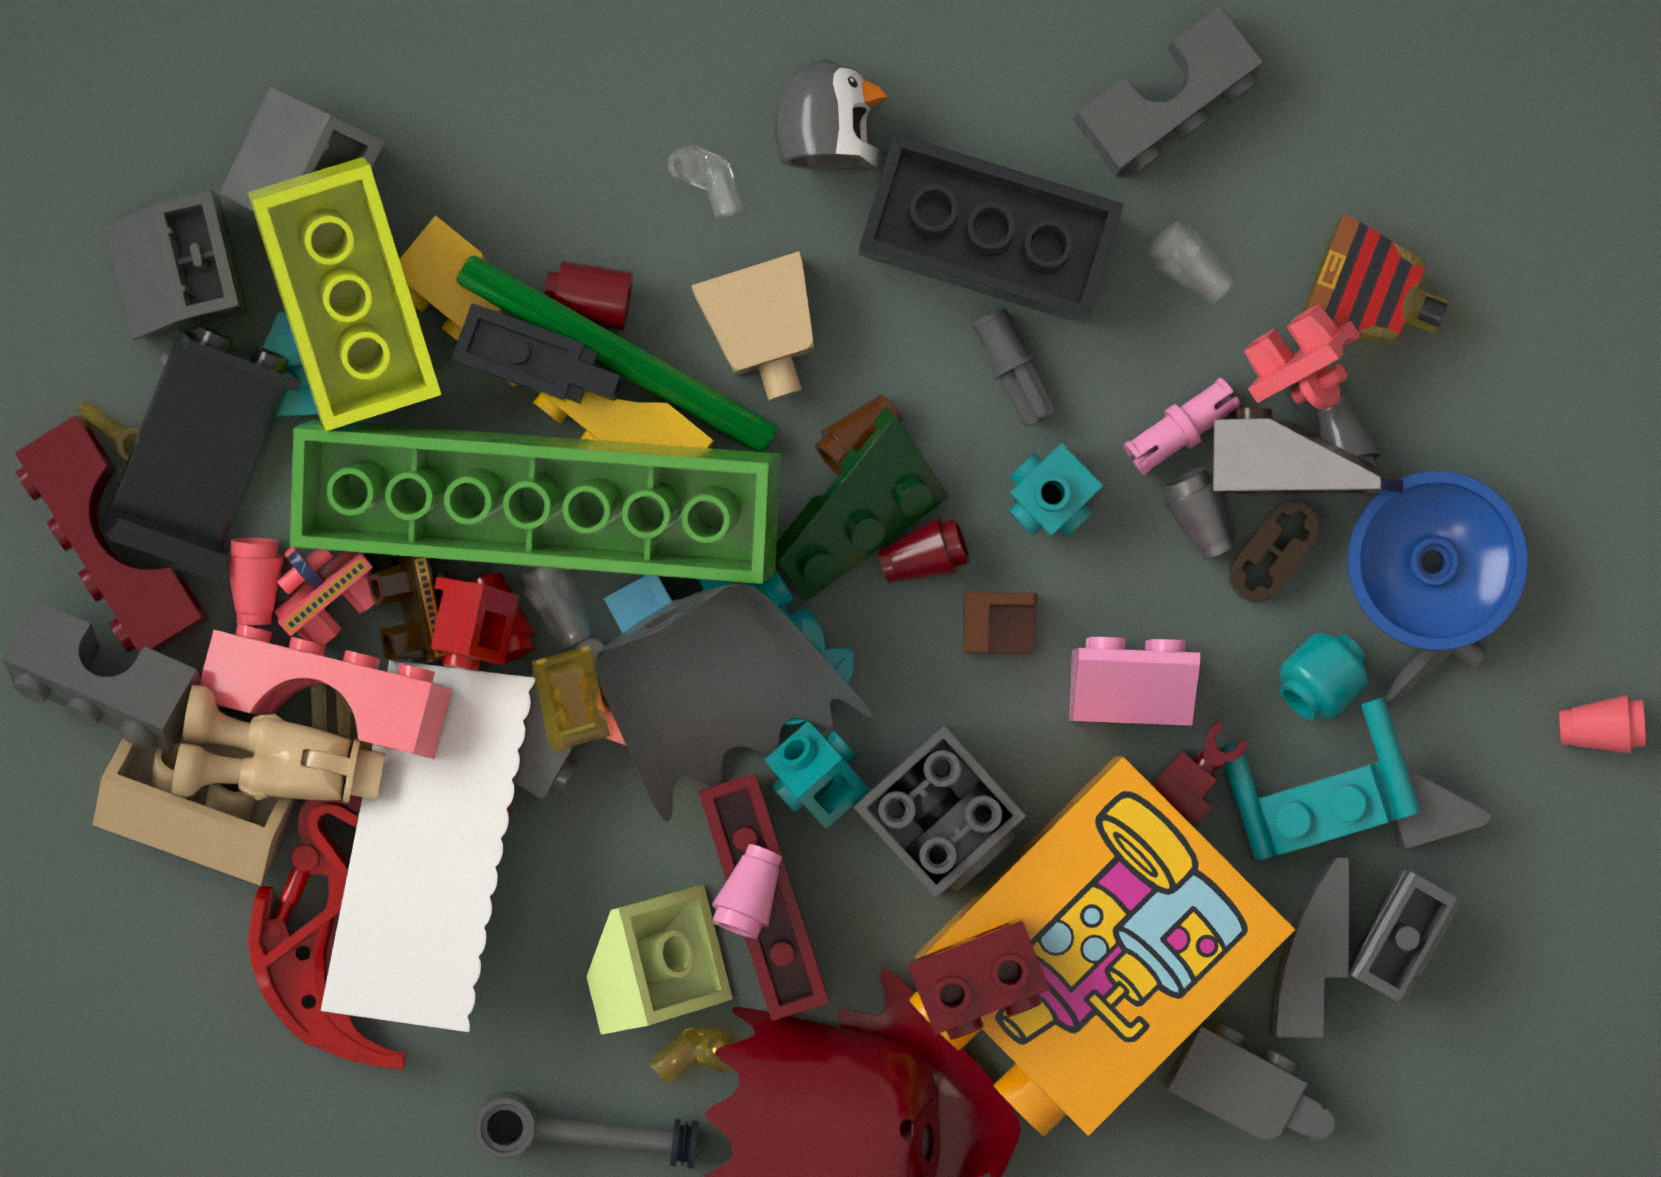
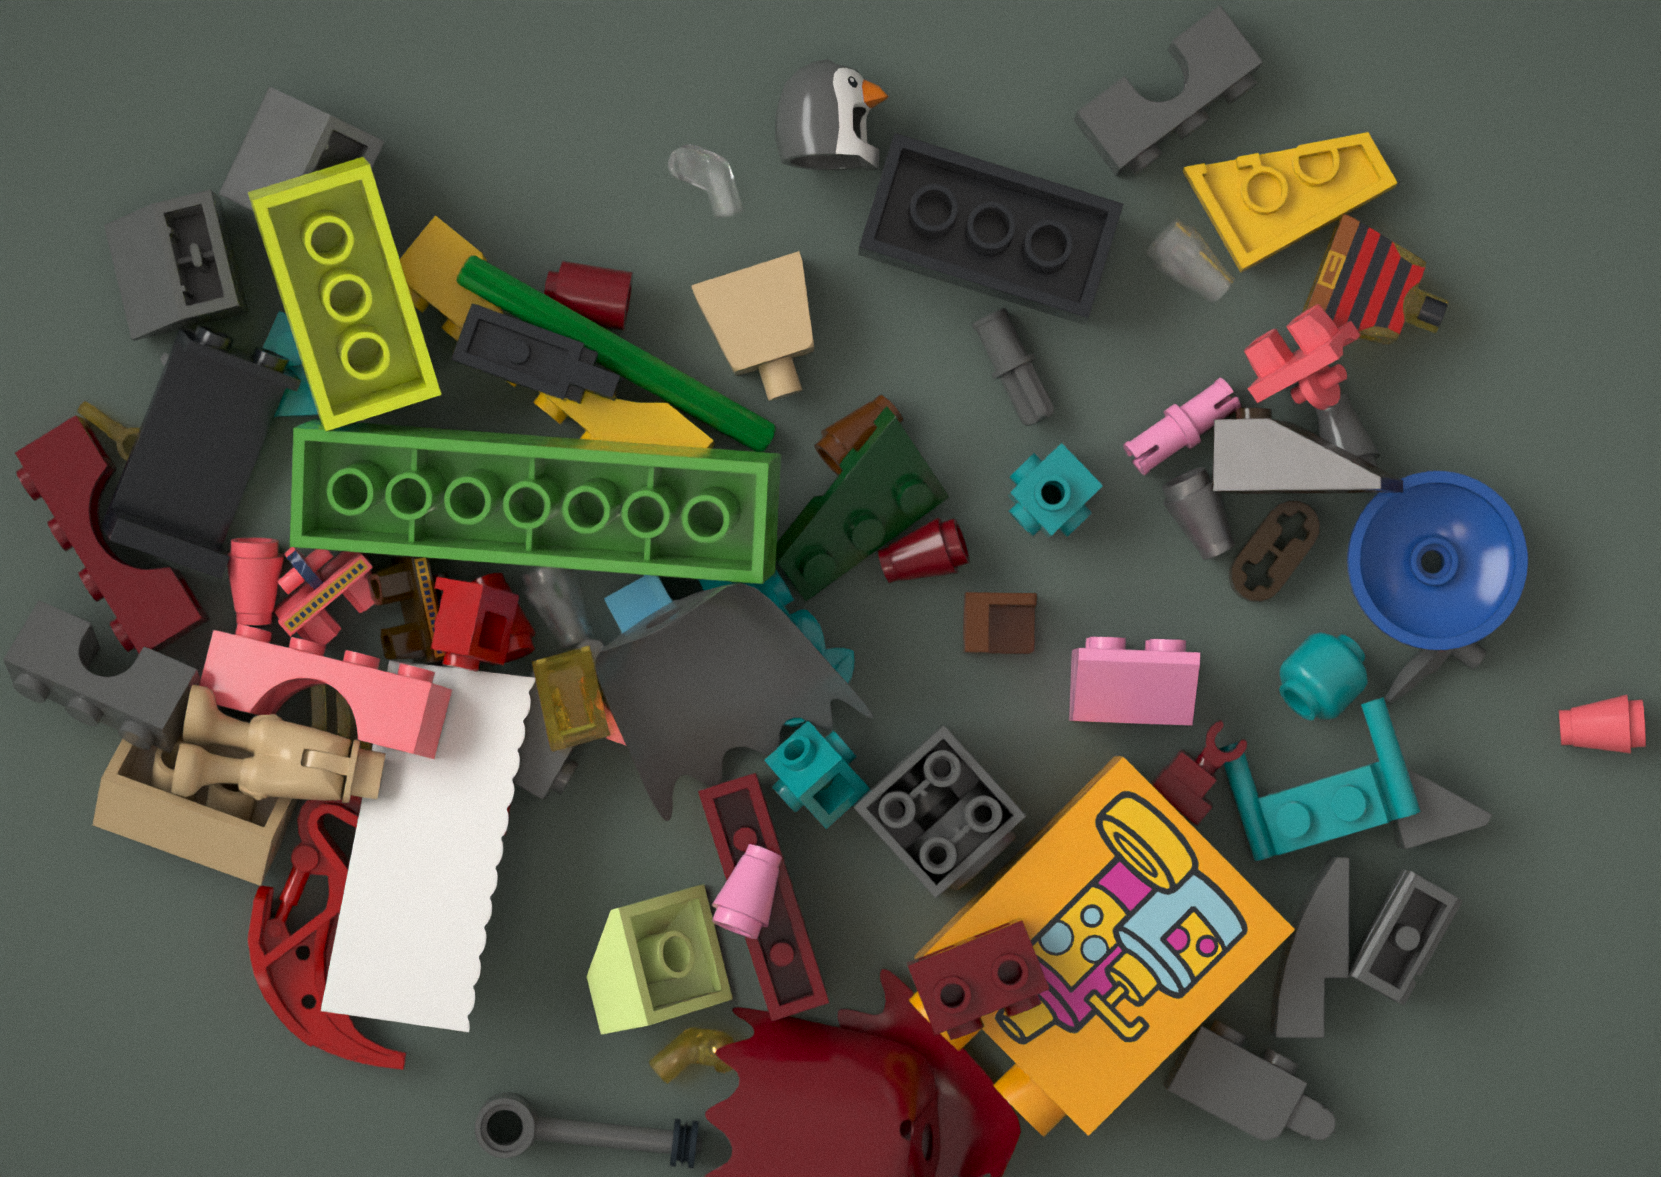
(1288, 194): none -> yellow wing

